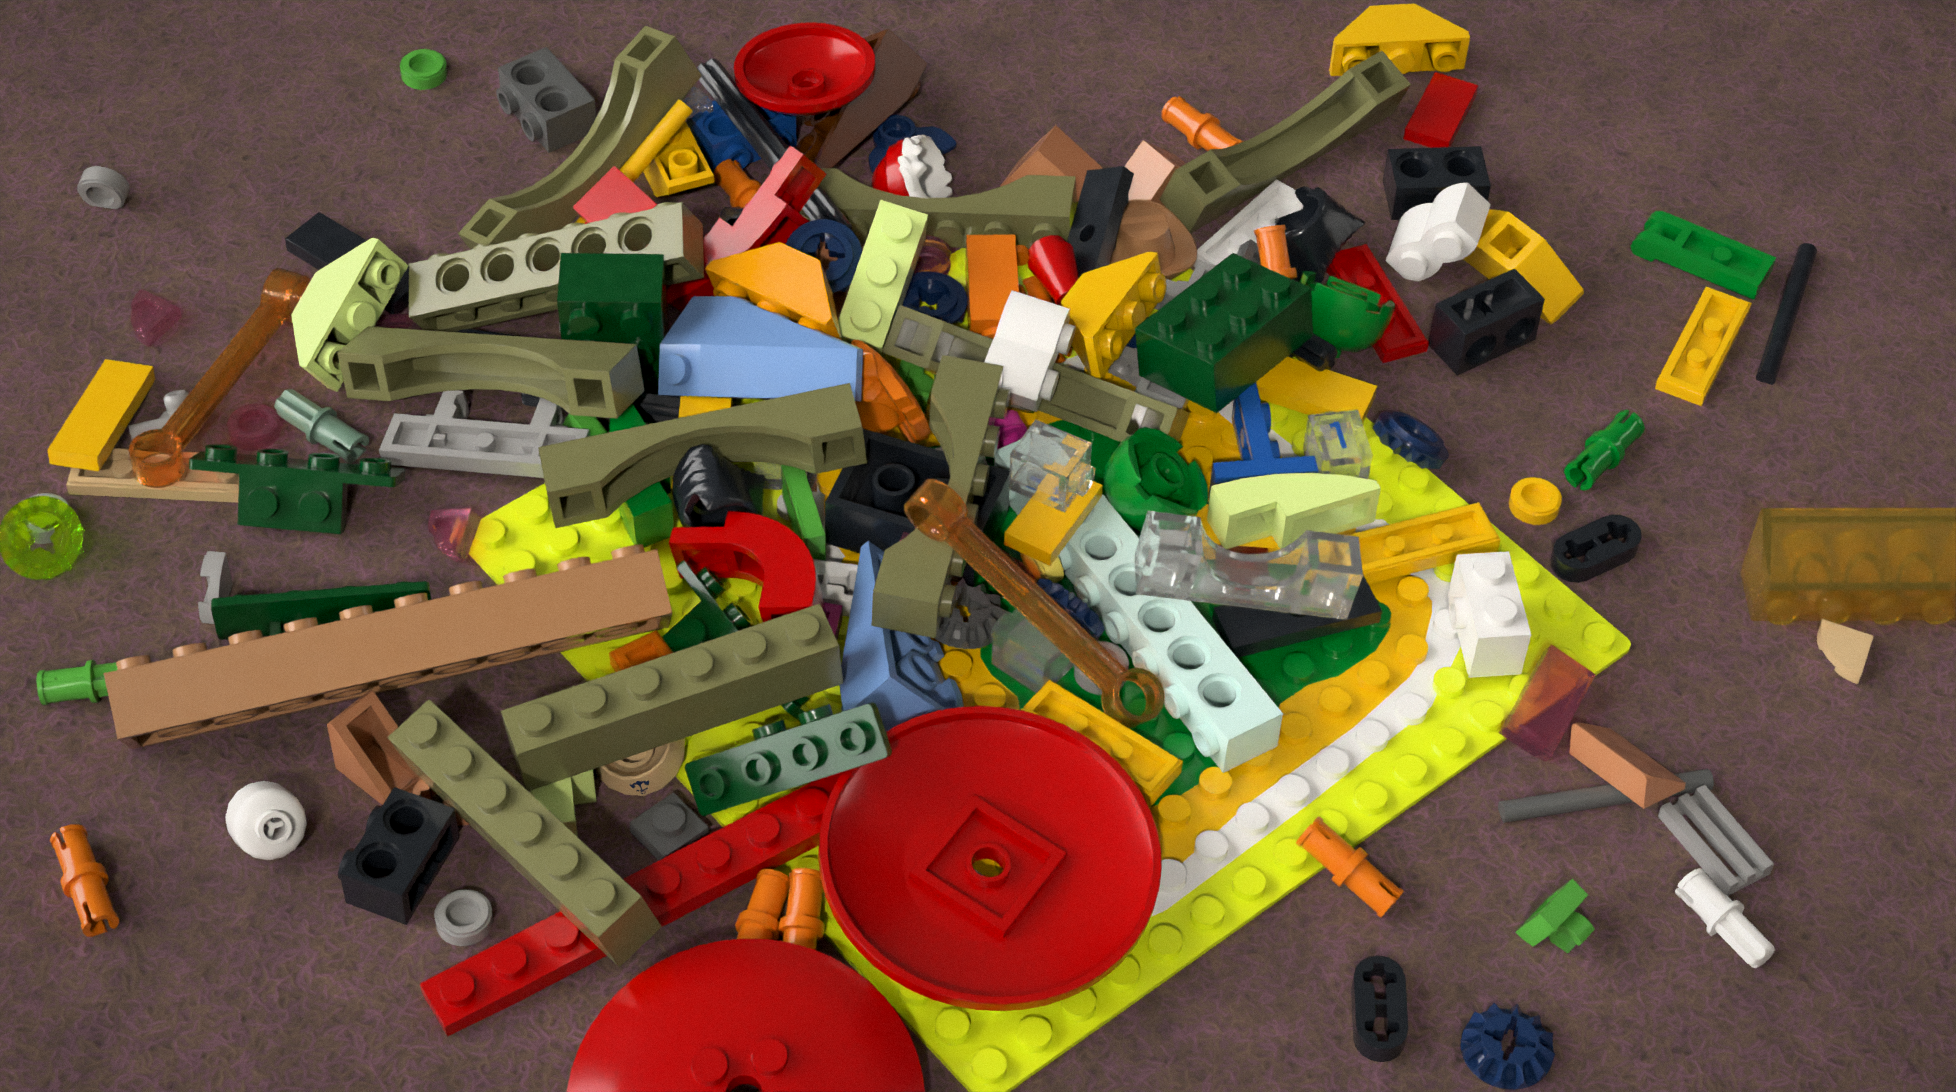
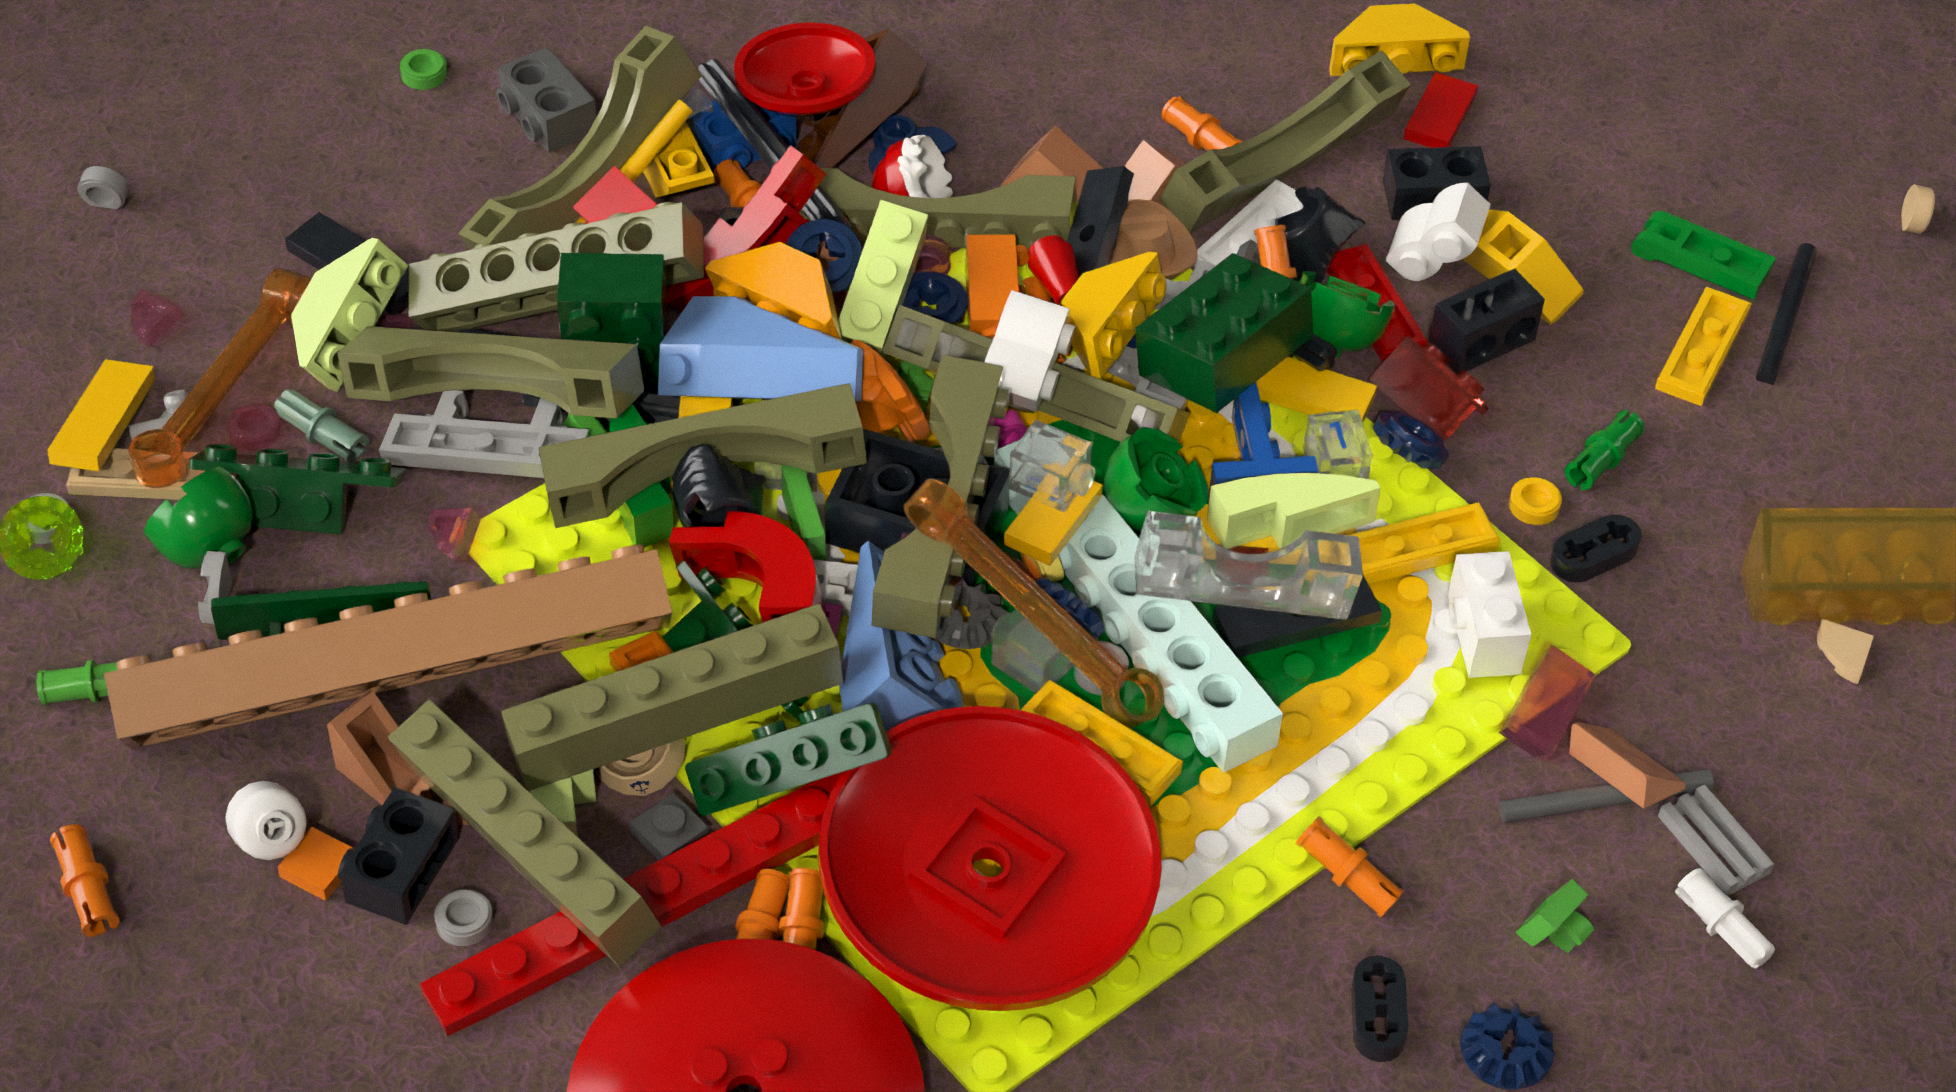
(208, 518): none -> green cylinder
(314, 863): none -> orange tile
(1427, 389): none -> clear red bracket
(1917, 209): none -> tan tile

